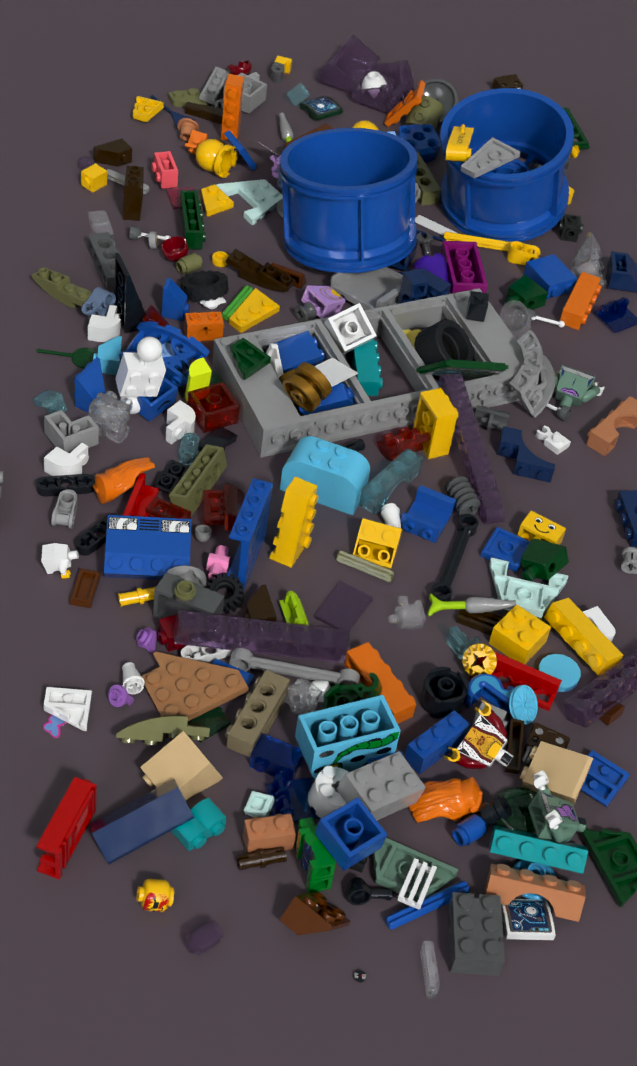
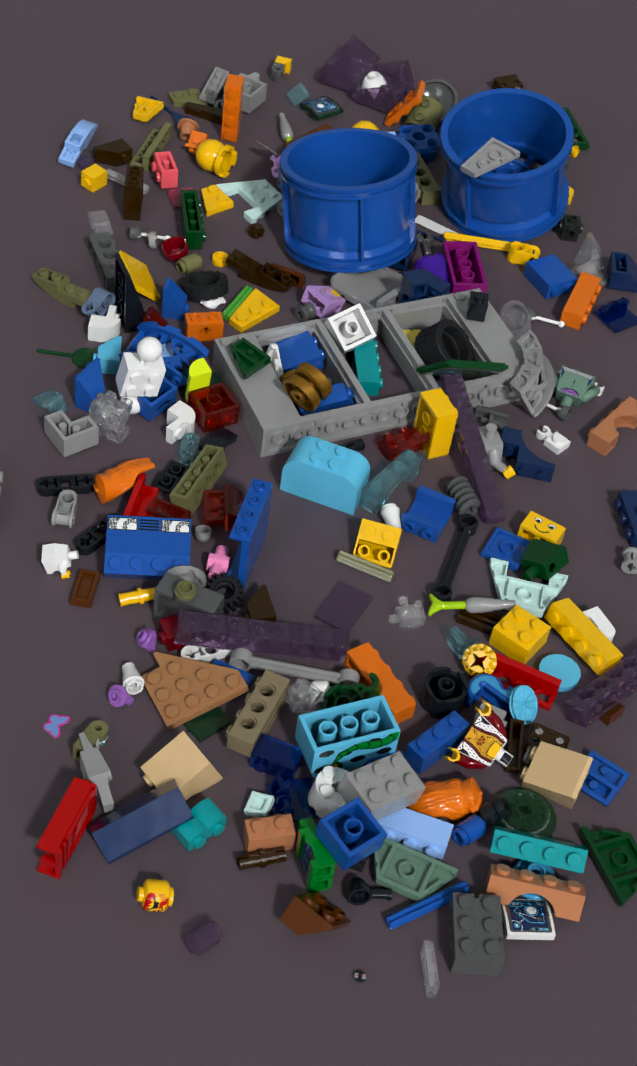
(63, 463): white brick -> none
(69, 705): white wing -> none
(77, 142): none -> light blue slope
(97, 735): none -> olive leg
(97, 771): none -> light grey animal
(140, 276): none -> yellow tile
(153, 729): olive slope -> none
(157, 145): none -> olive fence
(240, 150): blue tile -> none
(243, 67): dark red hair -> none
(256, 230): none -> dark brown plate
(293, 609): lime hinge -> none
(295, 522): yellow wedge -> none
(335, 371): white sticker -> none
(418, 831): none -> light blue brick
(423, 868): white tile -> none
(458, 144): yellow door -> none
(494, 449): none -> light grey torso
(527, 292): dark green torso -> none
(551, 815): sand green torso -> none

